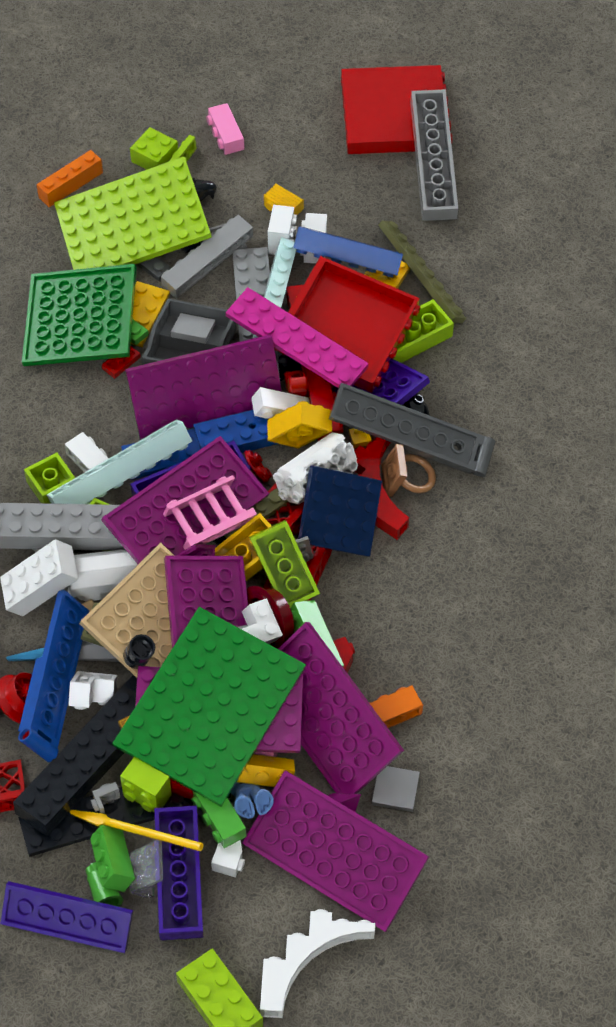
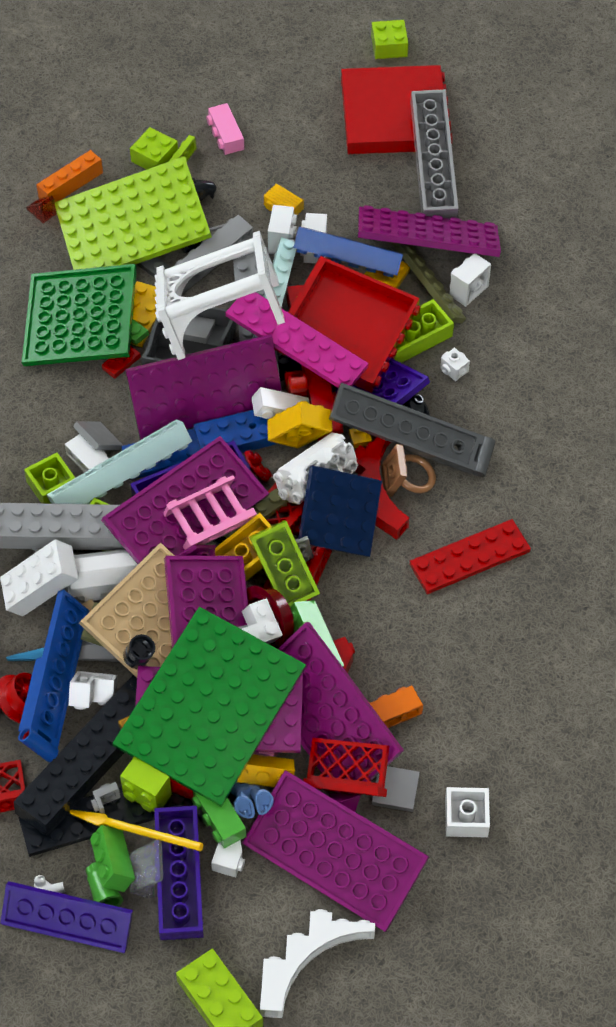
(40, 882): none -> white arm
(43, 208): none -> clear red slope
(97, 435): none -> light grey tile
(178, 311): none -> white arch
(344, 785): none -> red fence
(389, 39): none -> lime brick
(428, 231): none -> magenta plate
(454, 364): none -> white brick
(467, 812): none -> white brick
(469, 556): none -> red plate
(470, 279): none -> white brick

